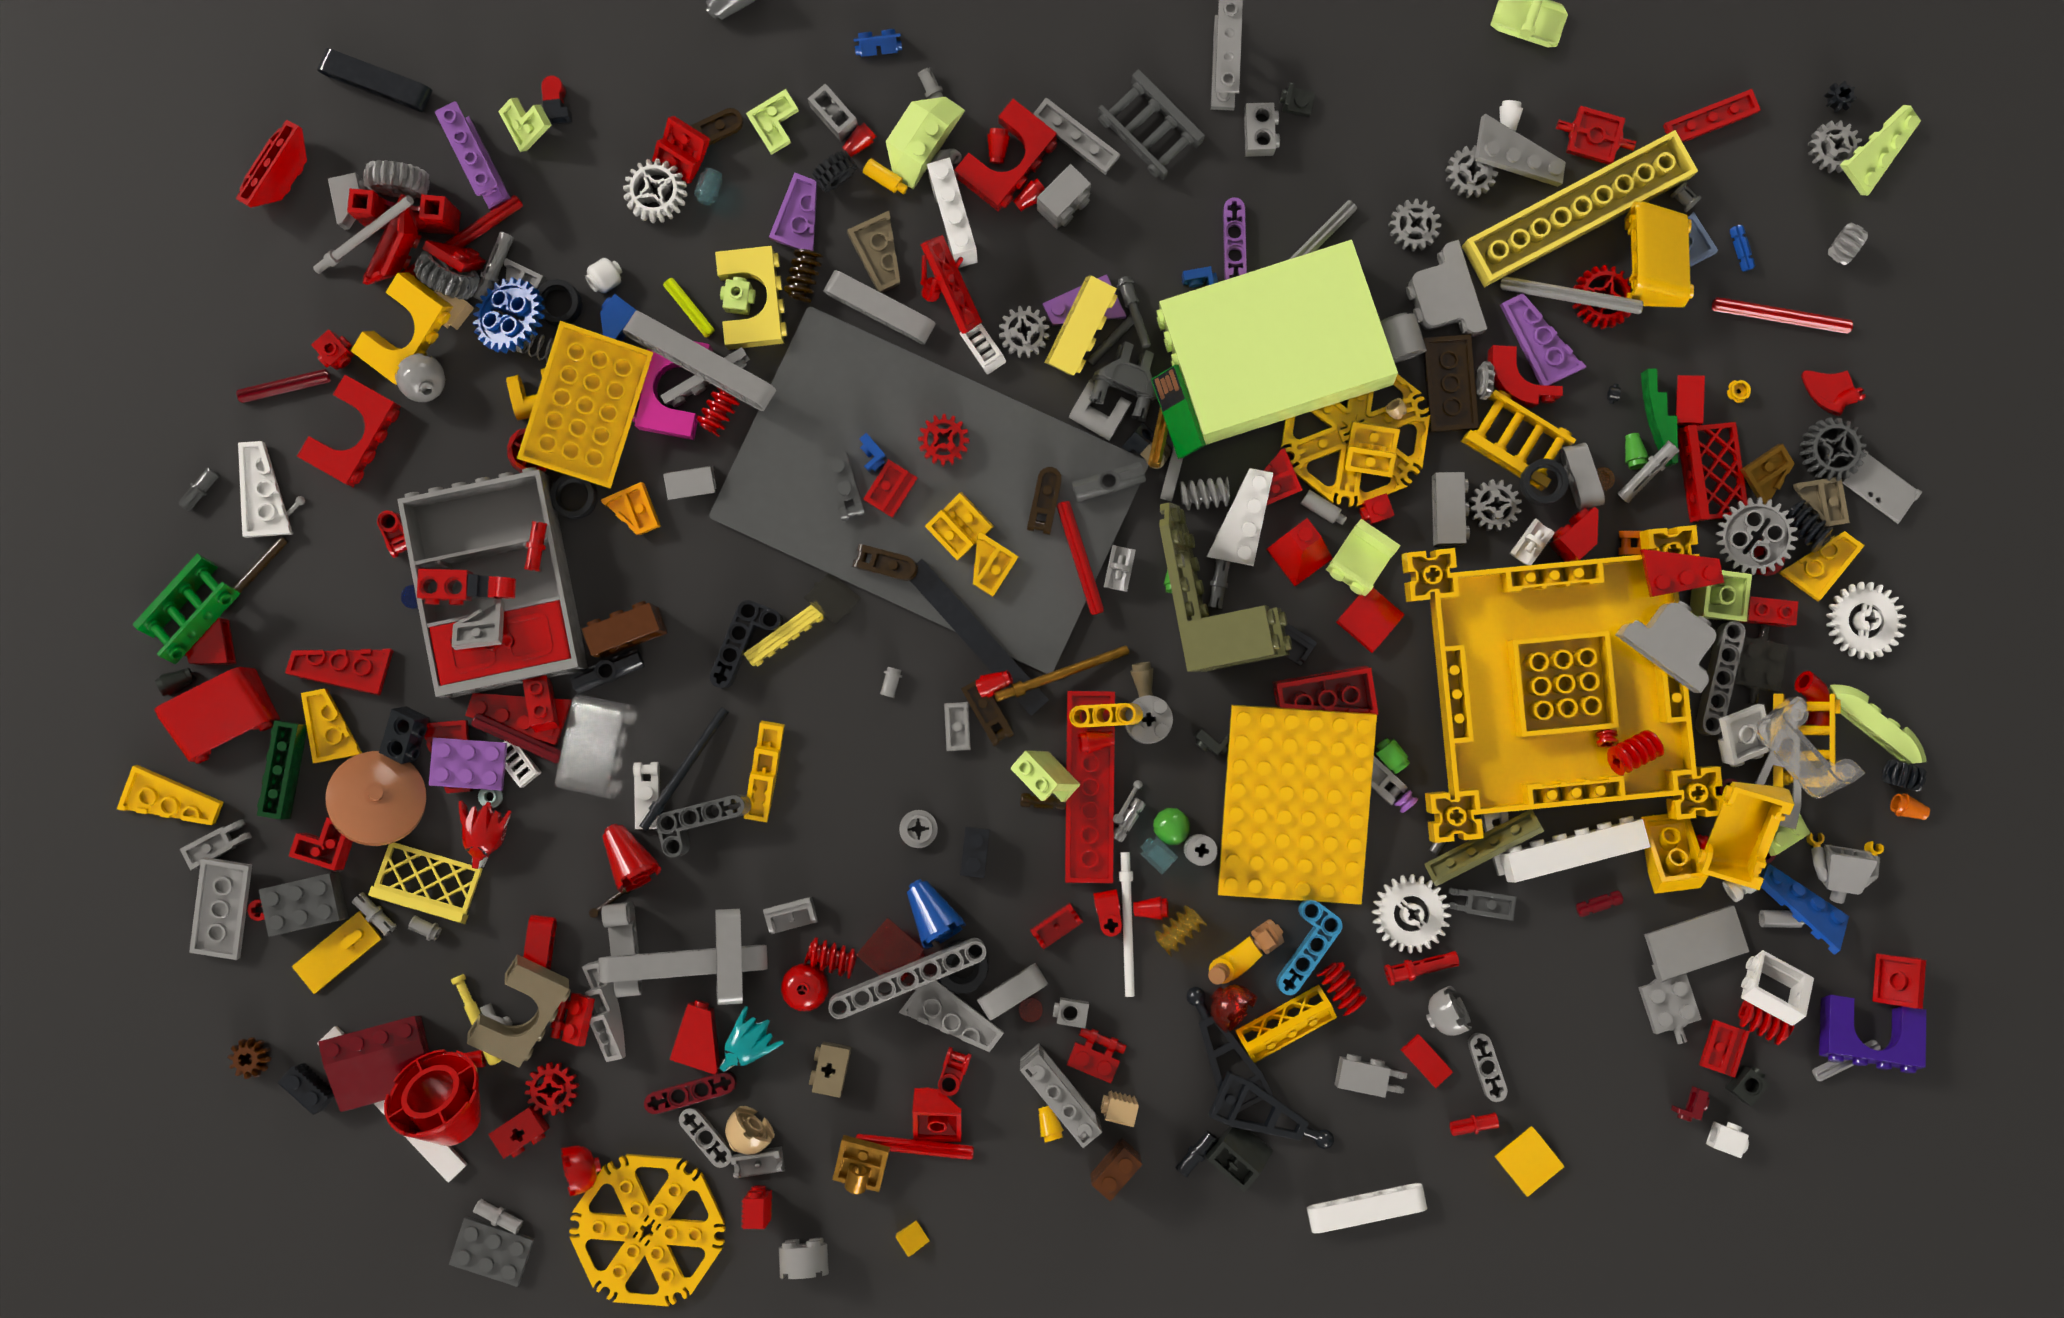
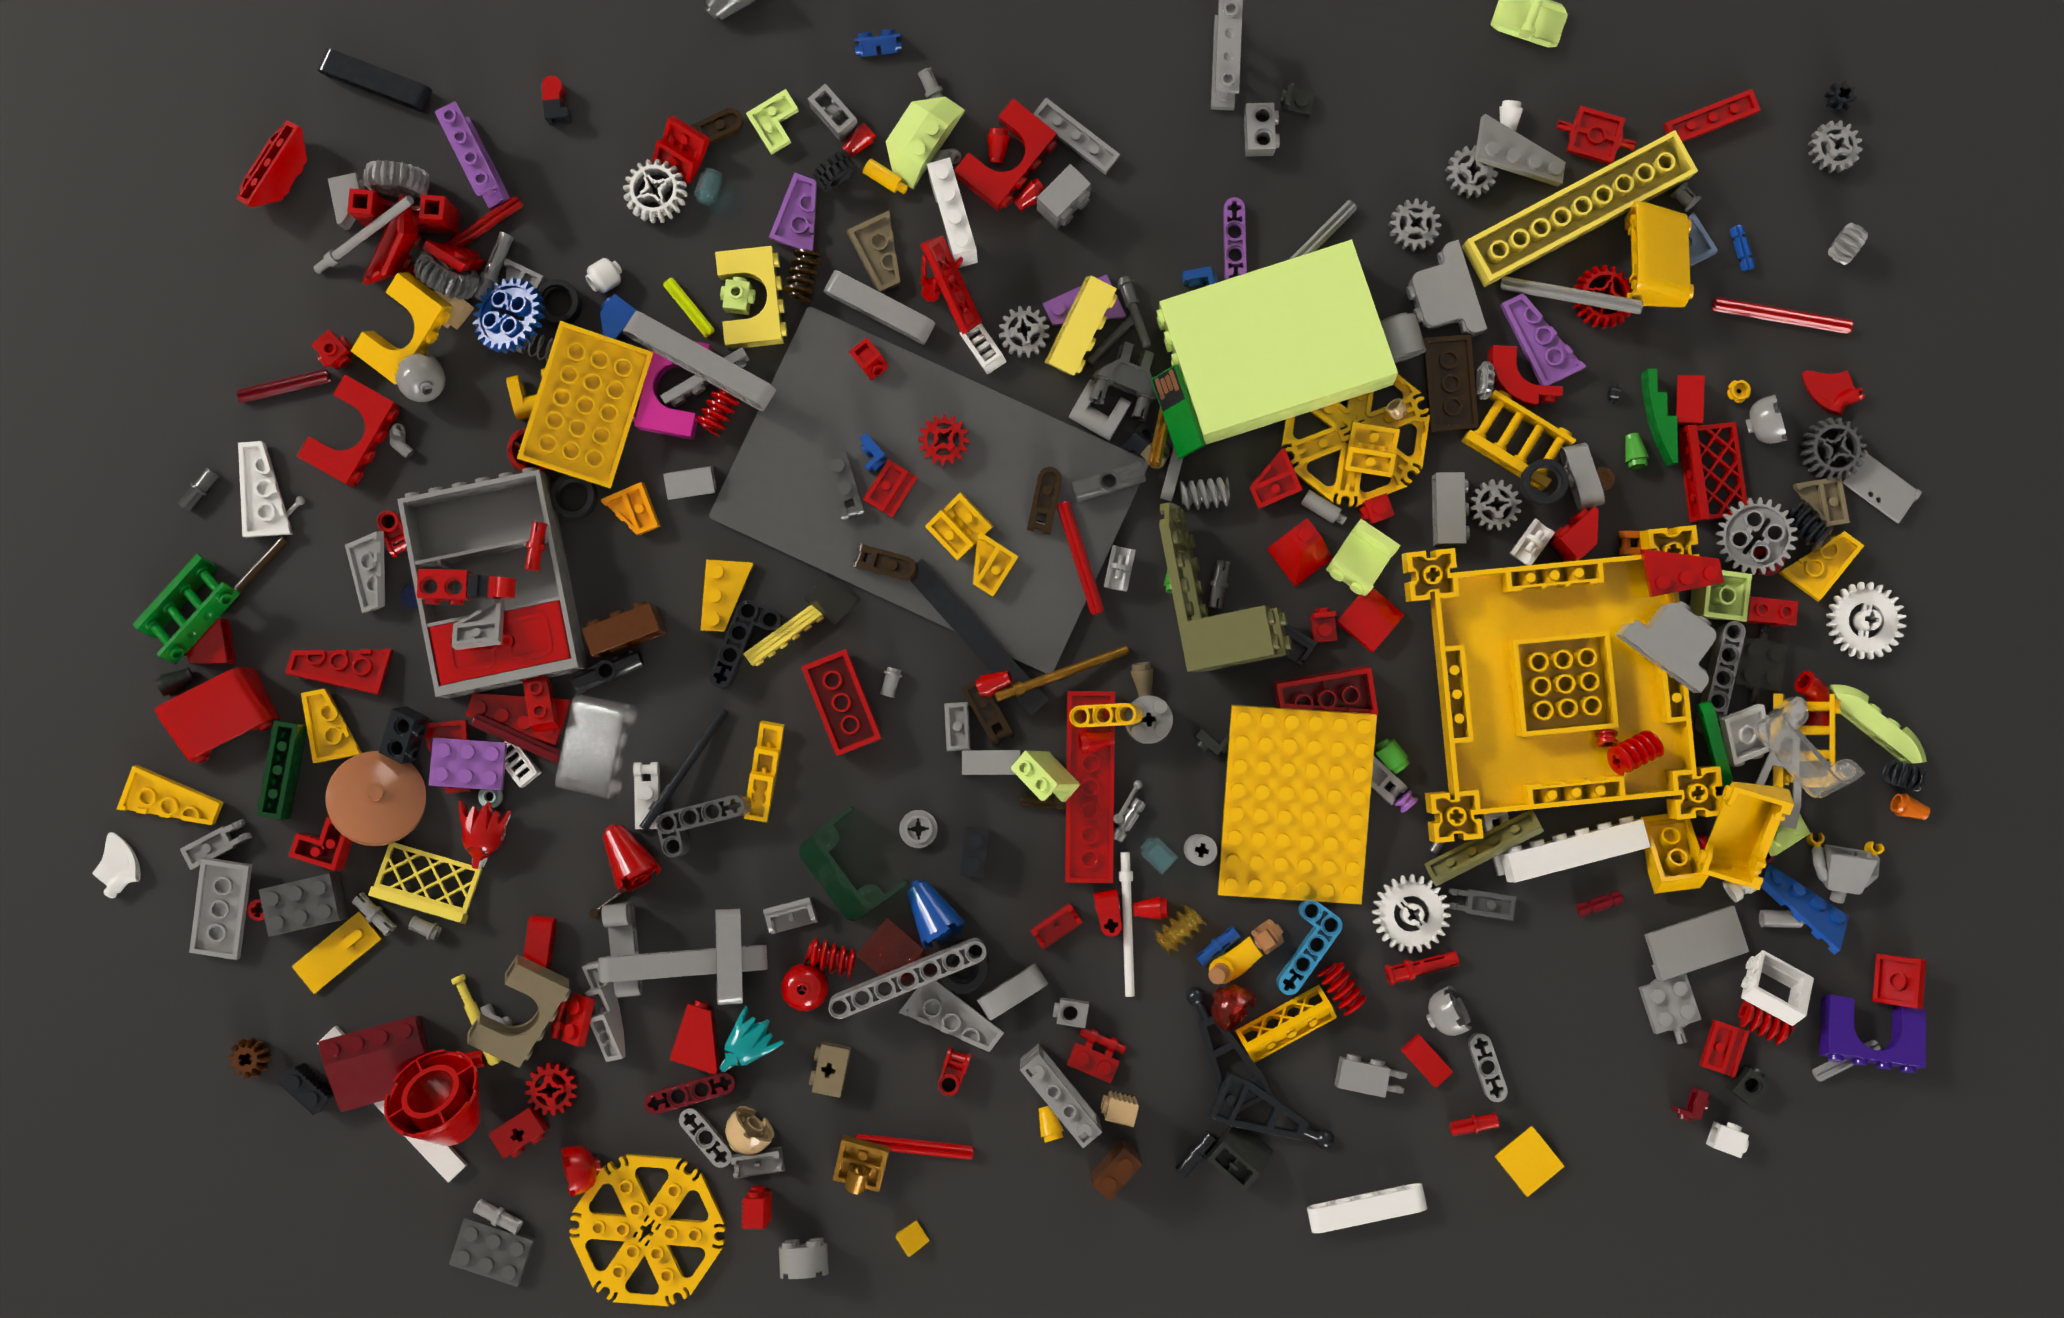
(117, 865): none -> white arm
(367, 569): none -> light grey wing
(398, 440): none -> light grey arm
(523, 126): yellowish green plate -> none
(722, 591): none -> yellow wing
(816, 856): none -> clear green windscreen
(842, 702): none -> red brick
(869, 359): none -> red bracket
(935, 1117): red slope -> none
(989, 762): none -> light grey brick
(1030, 1009): clear red plate -> none
(1171, 826): bright green hair -> none
(1173, 119): dark grey fence -> none
(1218, 946): none -> blue pin
(1242, 527): white wing -> none
(1323, 625): none -> red bracket
(1651, 468): light grey pin -> none
(1714, 741): none -> green beam
(1766, 421): none -> light grey cylinder
(1768, 472): pearl gold wing -> none
(1876, 155): yellowish green wing -> none

